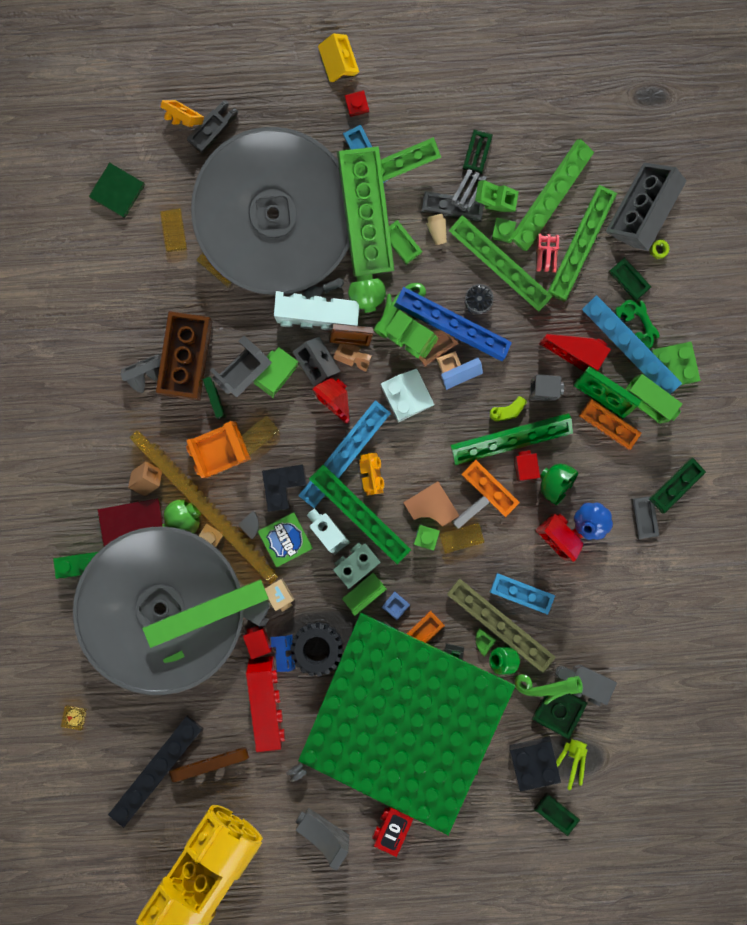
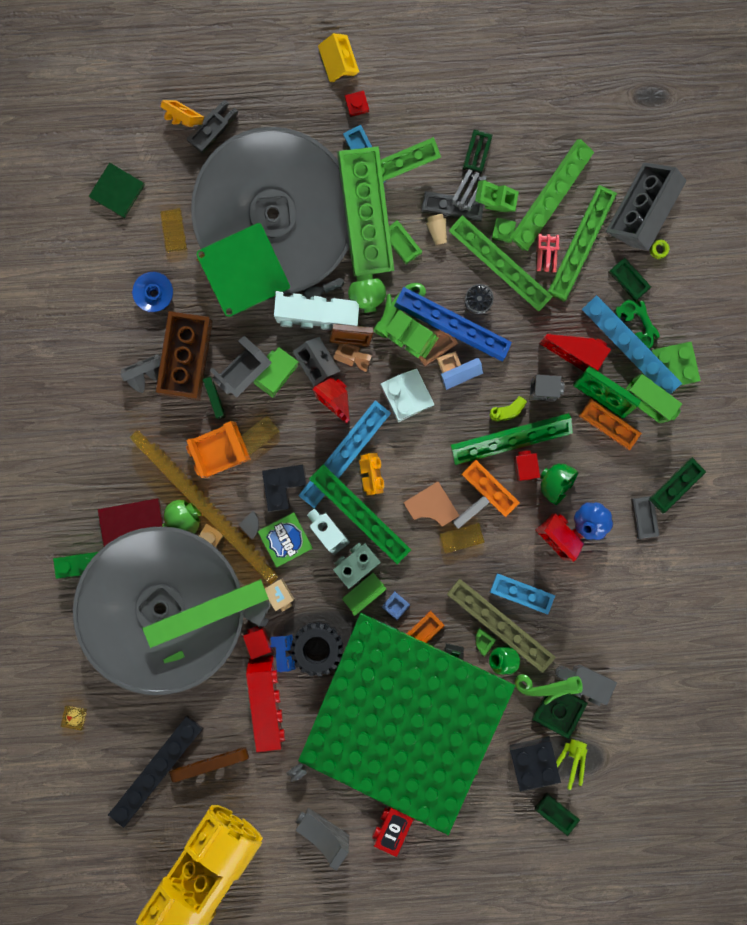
(145, 285): none -> blue dish
(145, 479): medium nougat panel -> none
(243, 269): none -> green piece
(426, 537): bright green brick -> none

